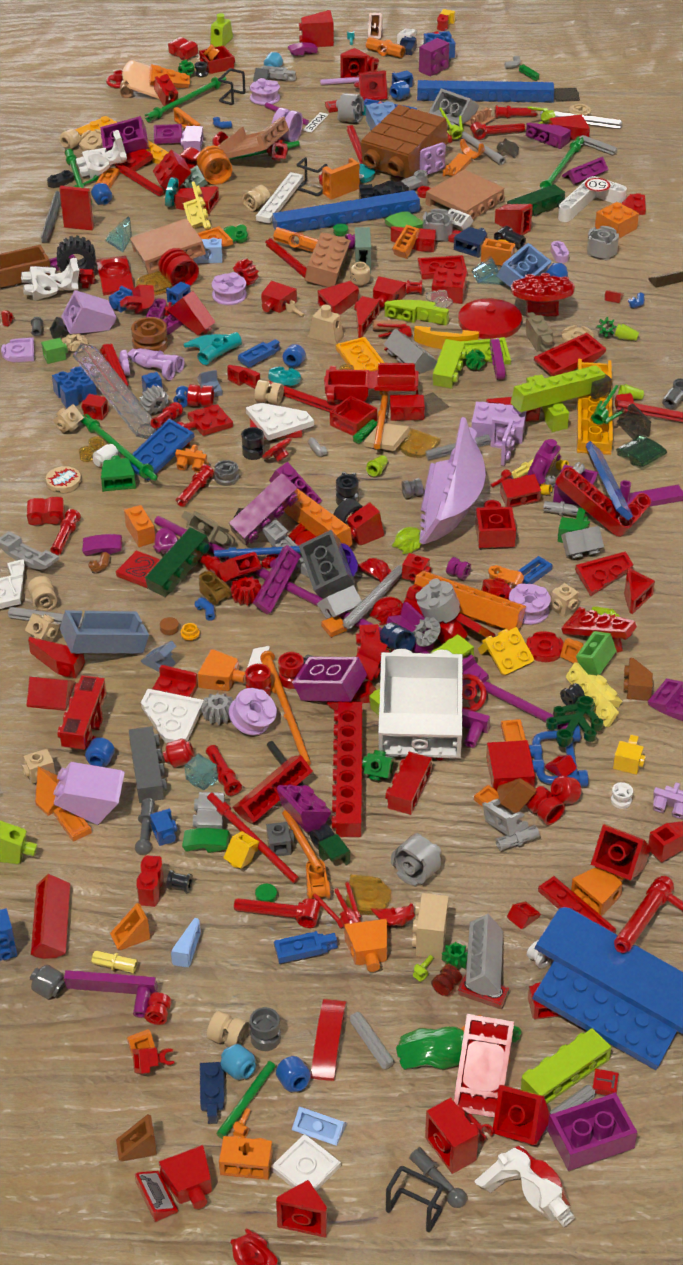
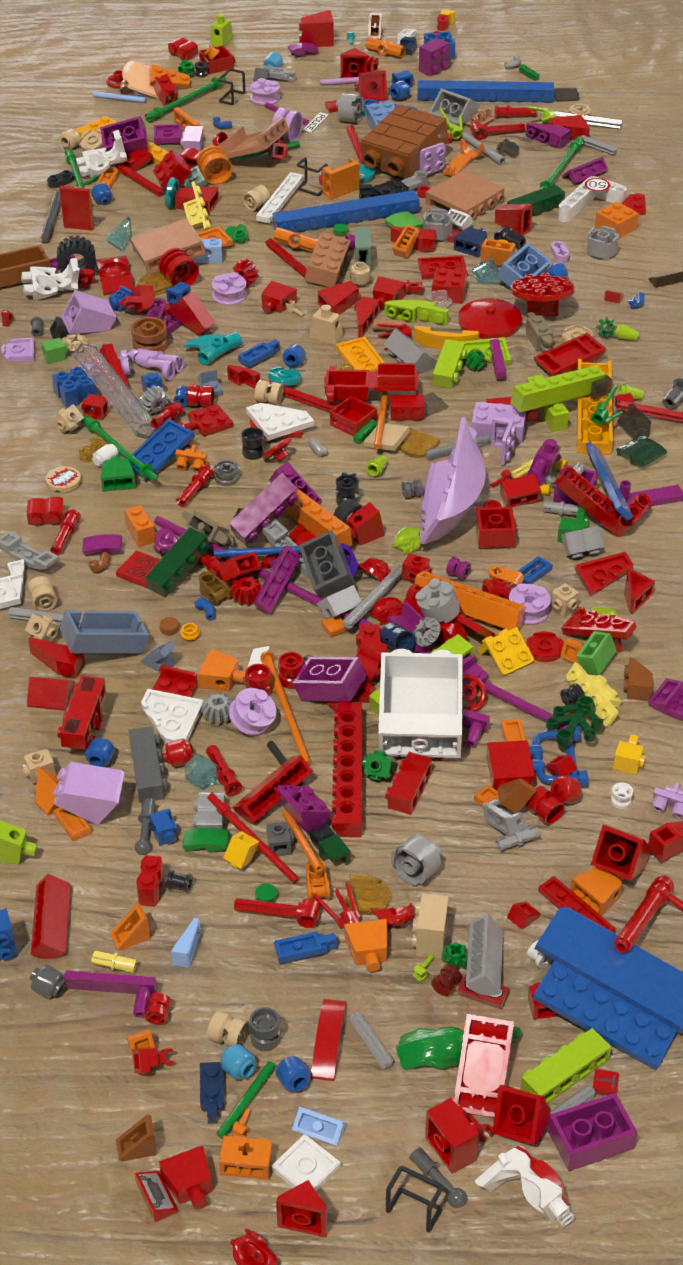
(119, 97): none -> light blue bar

